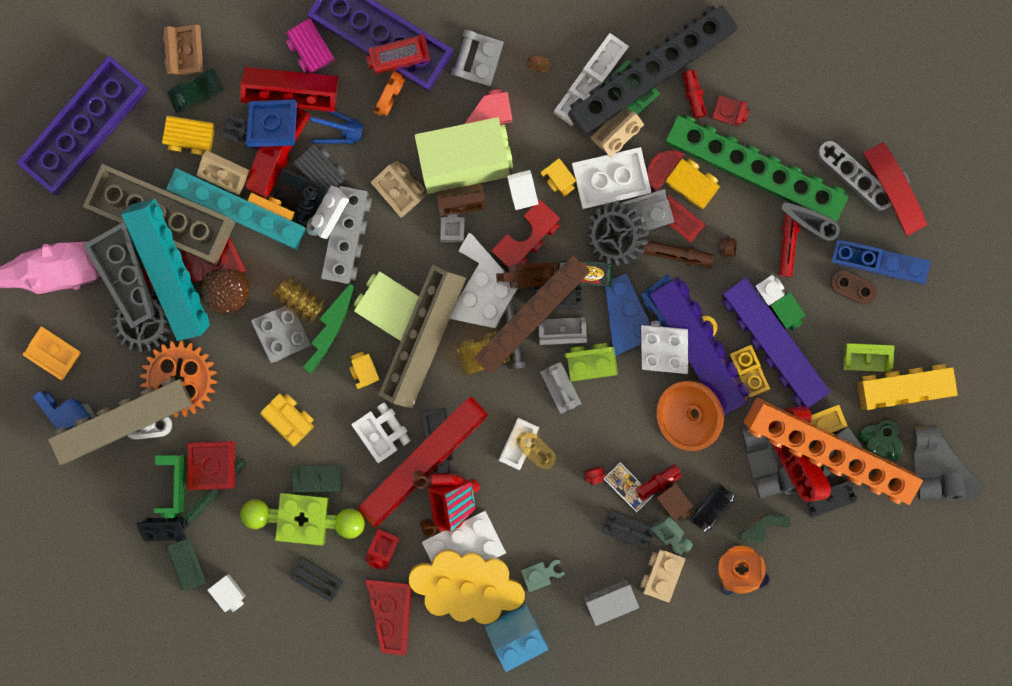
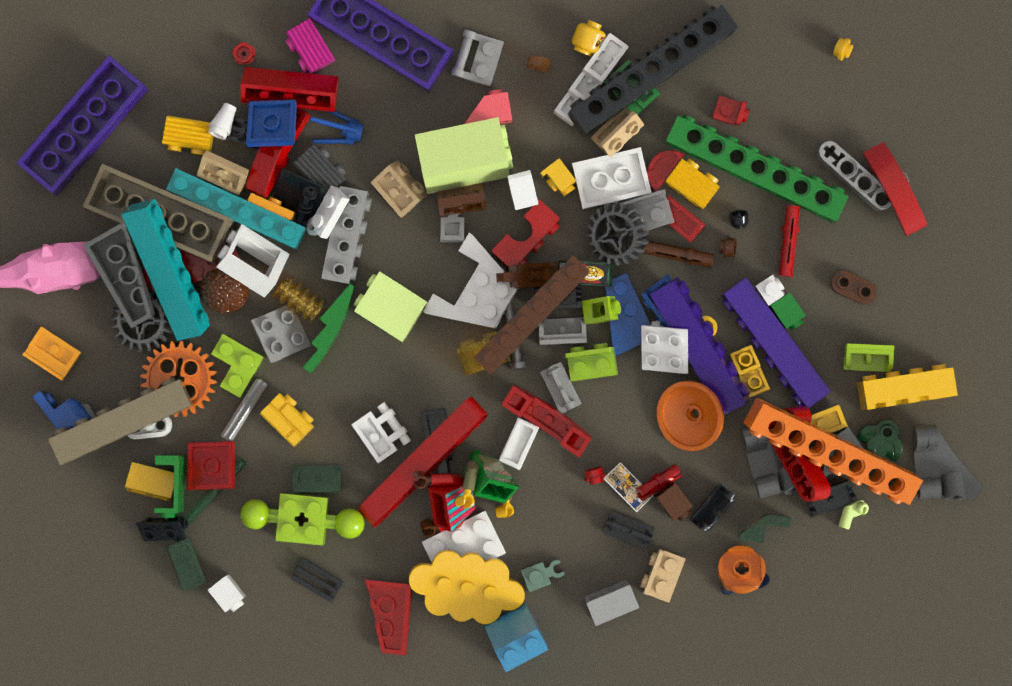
(150, 482): none -> yellow hinge
(183, 50): medium nougat bracket -> none
(195, 91): clear green slope -> none
(222, 123): none -> white cone
(243, 47): none -> red plate
(243, 364): none -> lime plate
(244, 410): none -> light grey axle
(259, 248): none -> white window
(363, 369): yellow brick -> none
(381, 549): red bracket -> none
(392, 87): orange plate -> none
(398, 54): red window -> none
(422, 336): dark tan brick -> none
(488, 480): none -> torso
(532, 453): clear yellow beam -> none
(548, 419): none -> red slope
(588, 38): none -> yellow head
(594, 310): none -> lime brick
(671, 534): sand green plate -> none
(694, 94): red pin -> none
(738, 218): none -> black hinge
(812, 221): dark grey piece -> none
(843, 48): none -> yellow plate
(852, 510): none -> yellowish green arm
(881, 262): blue slope -> none

